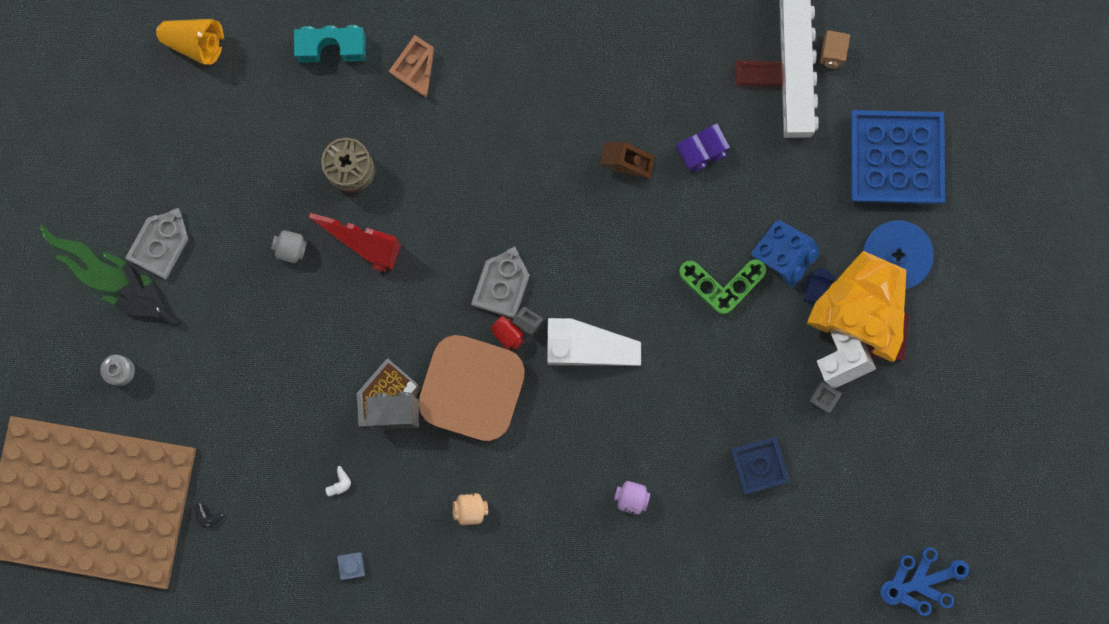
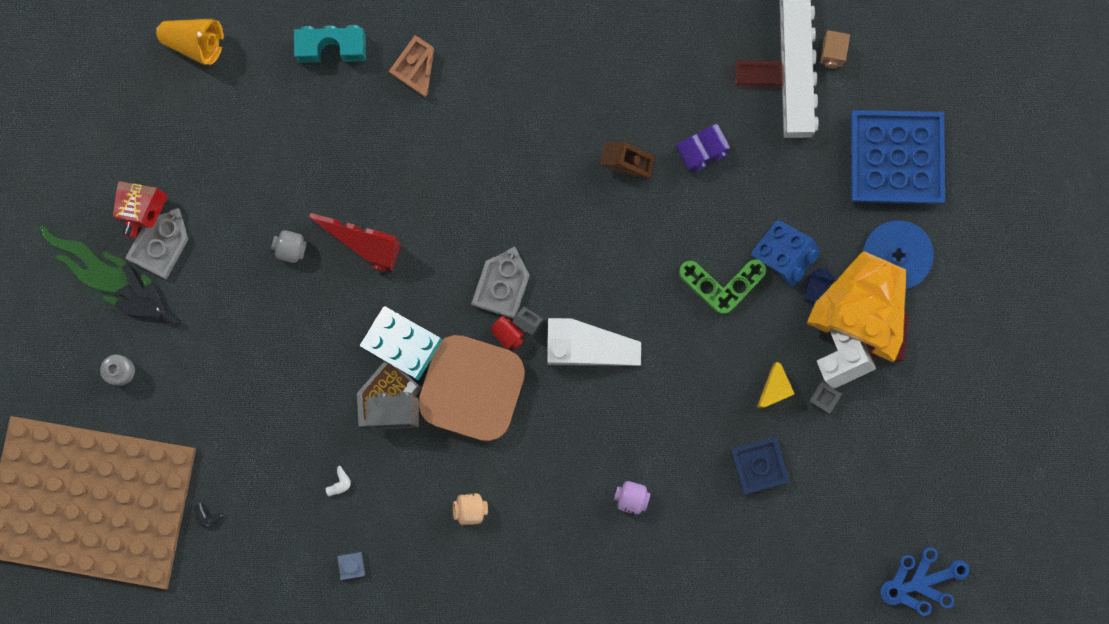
(137, 206): none -> red torso
(352, 177): dark tan wheel -> none
(401, 343): none -> plate
(776, 387): none -> yellow slope

